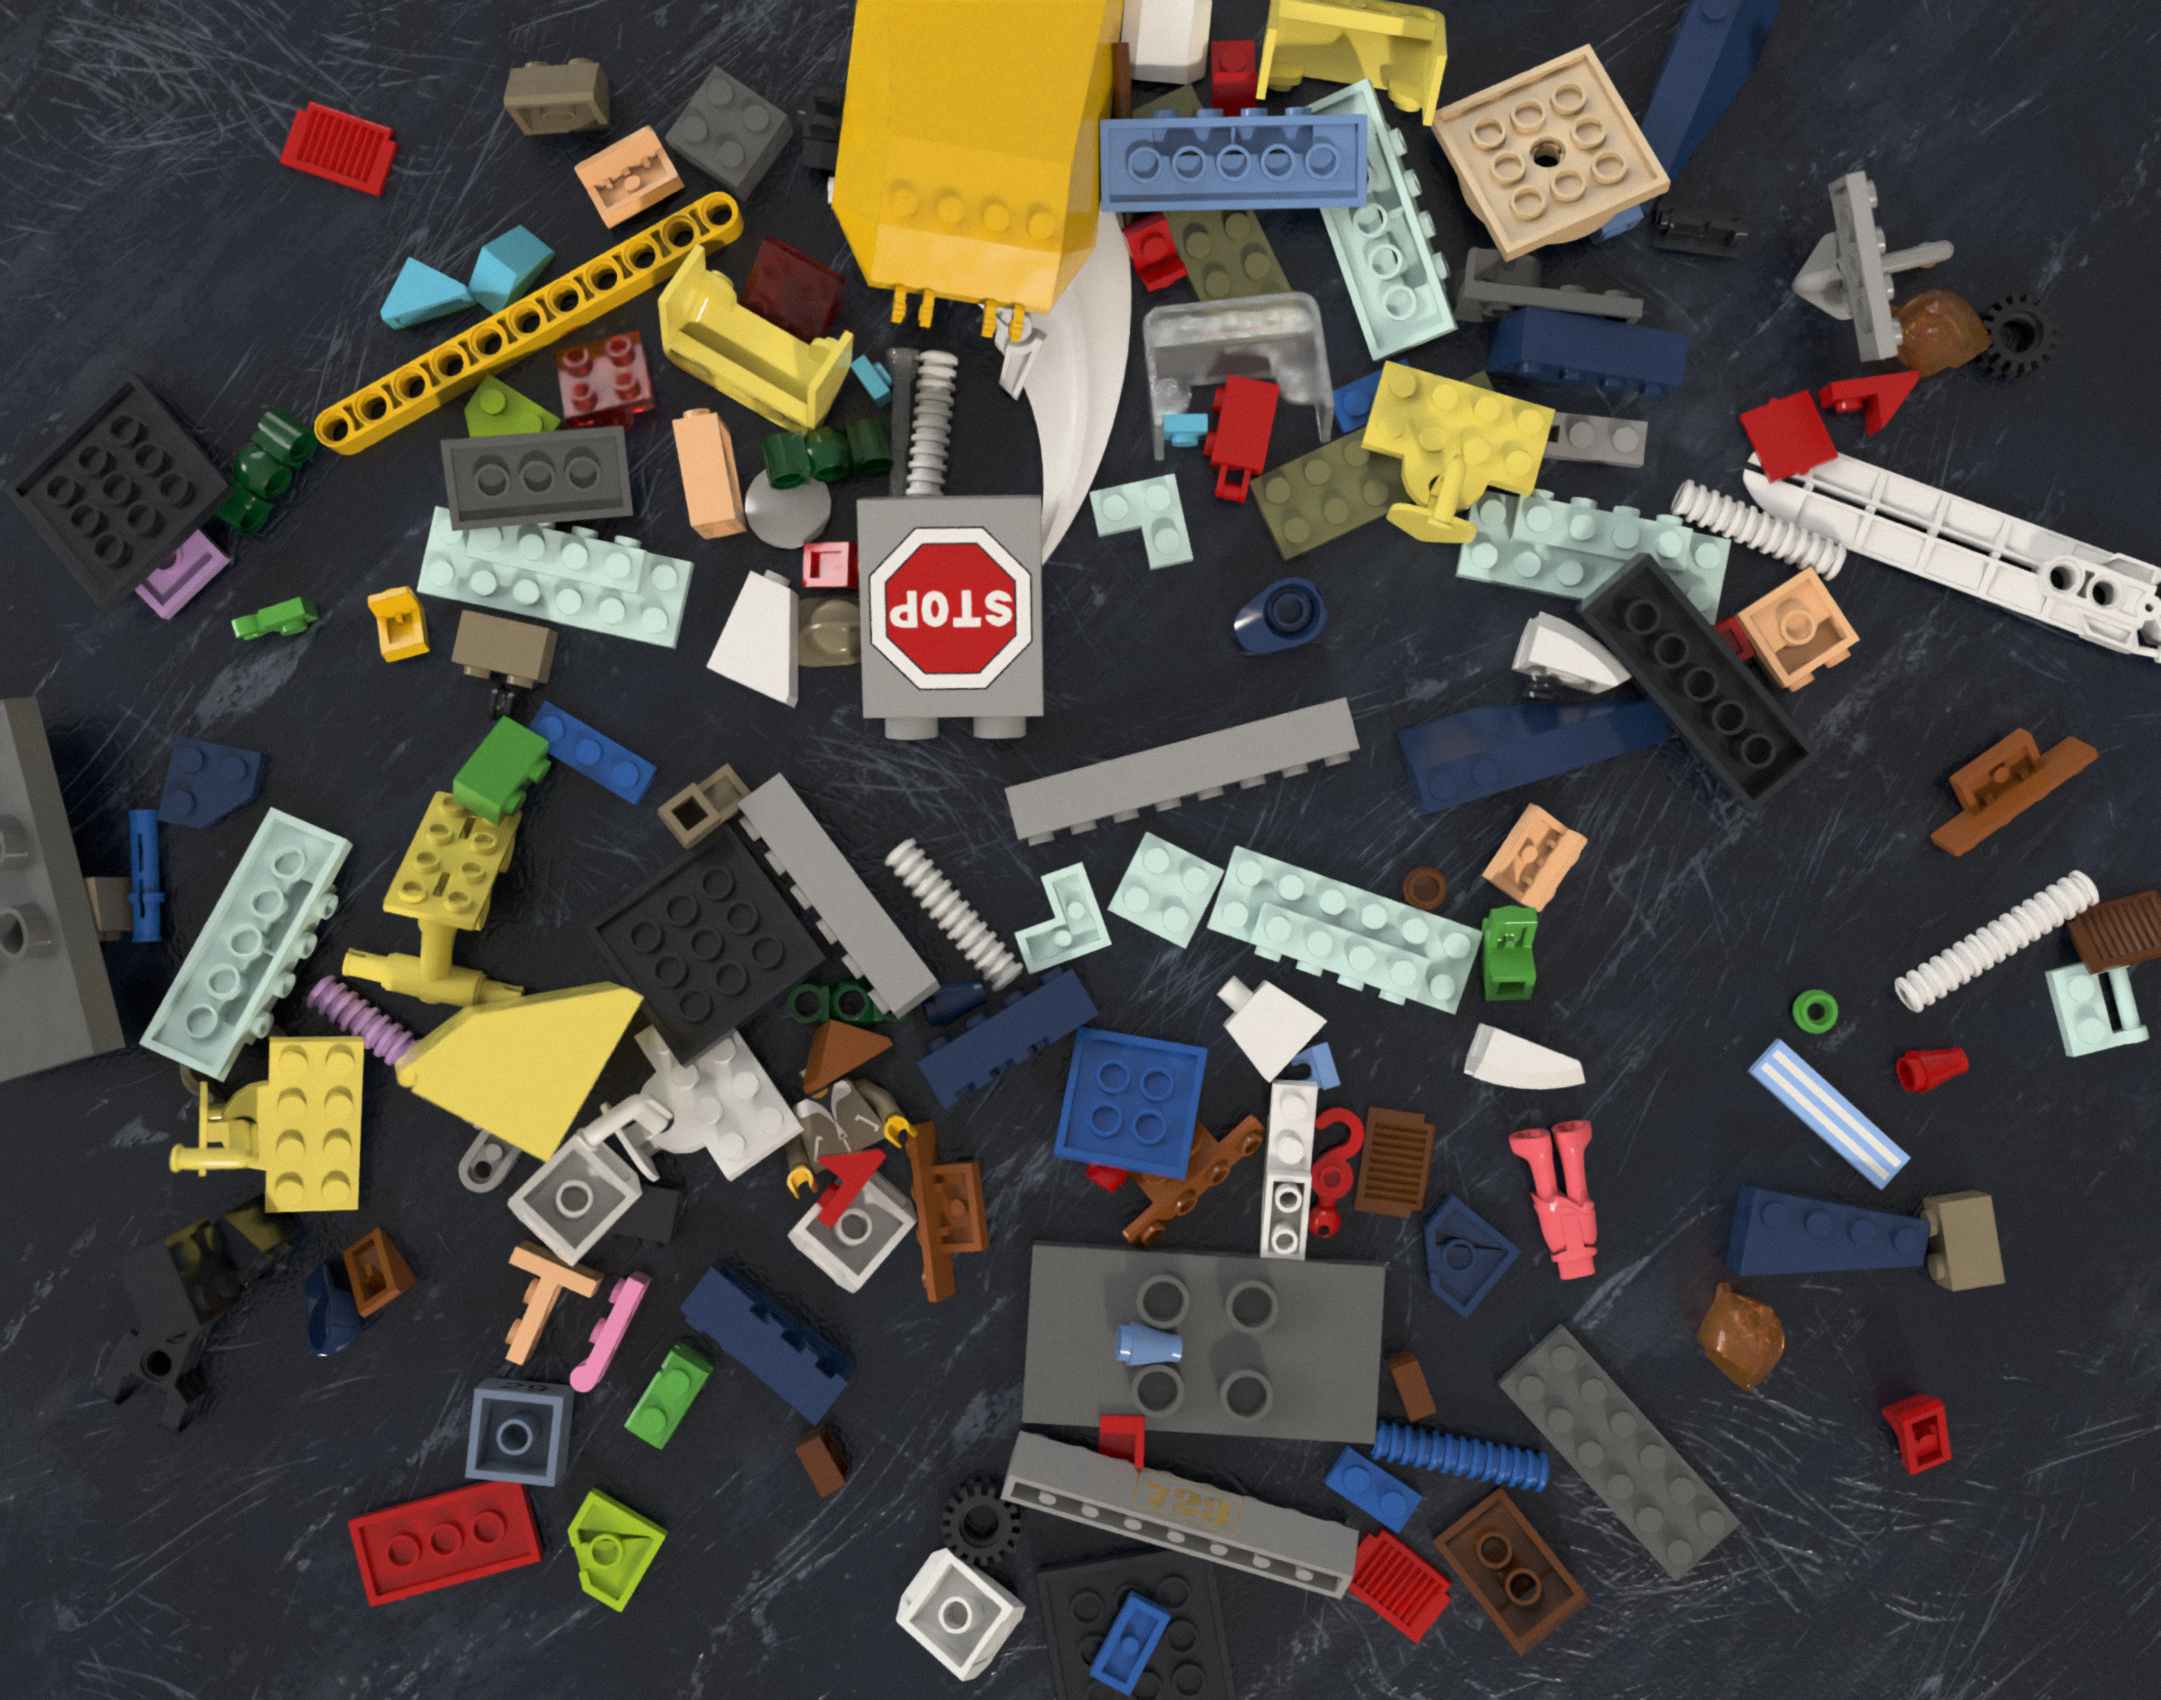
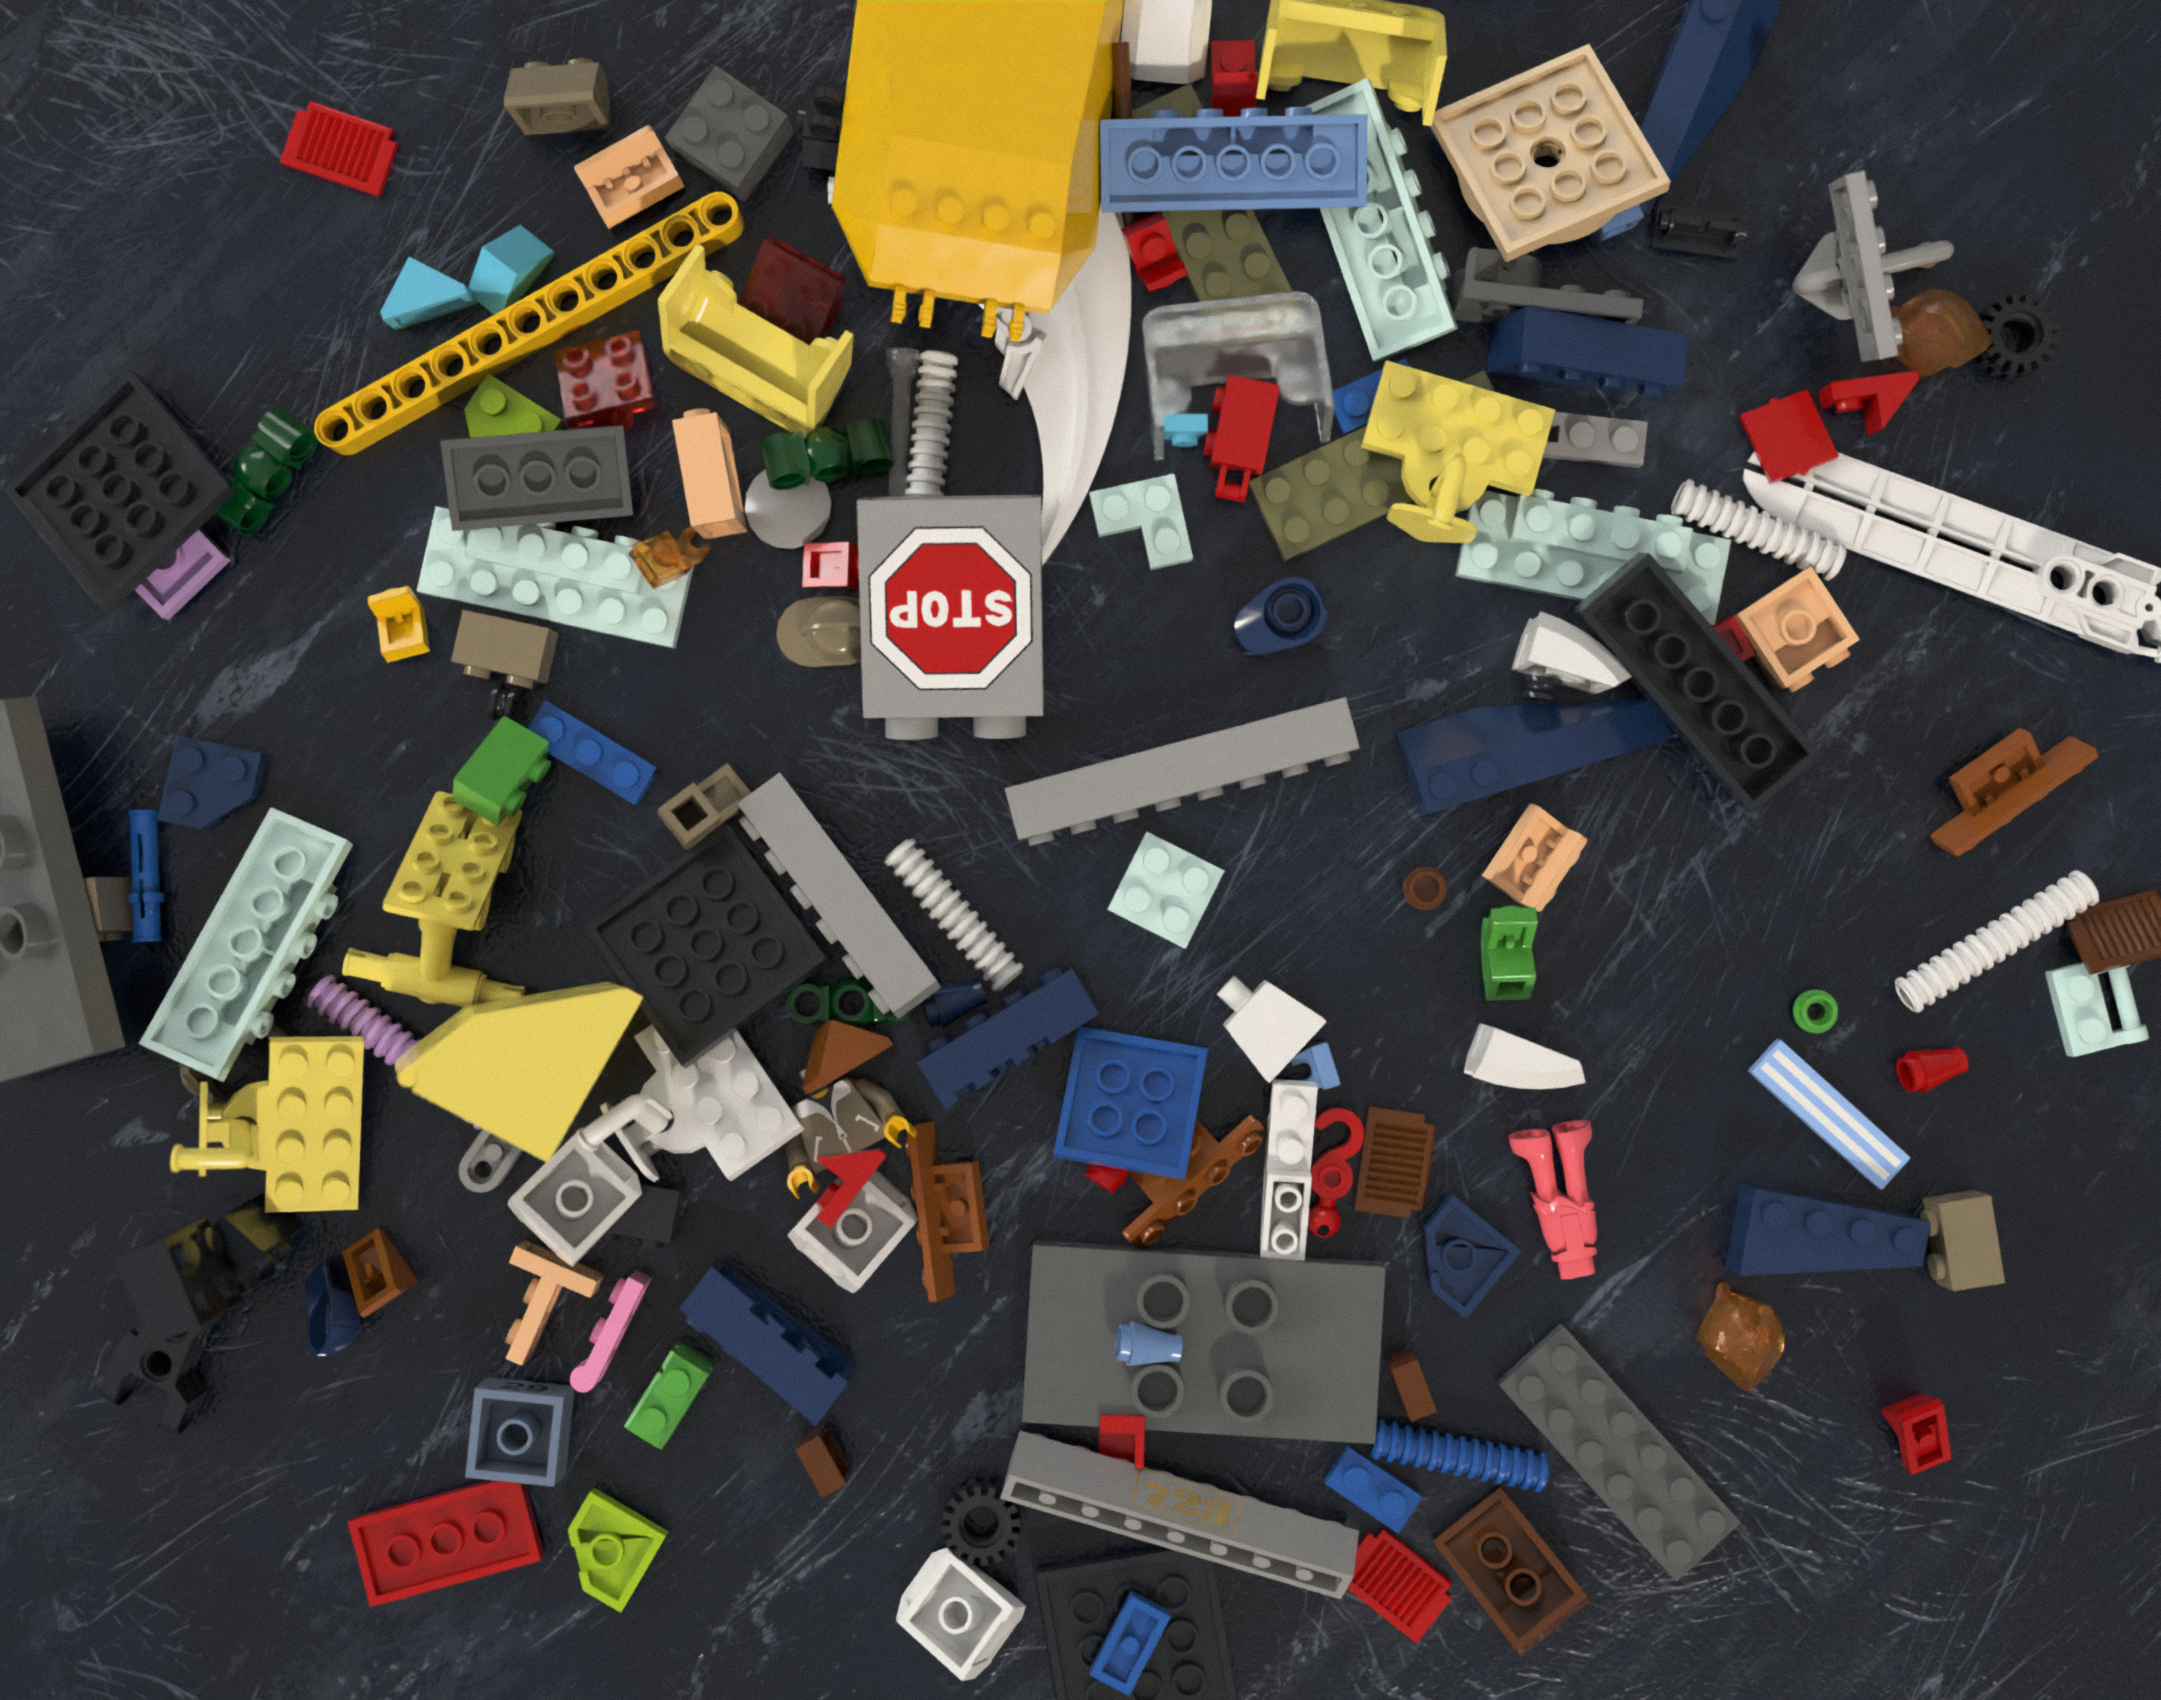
(286, 617): bright green plate -> none
(664, 559): none -> clear orange plate
(762, 639): white slope -> none
(873, 379): medium azure plate -> none
(1076, 924): light aqua plate -> none
(1344, 931): light aqua plate -> none

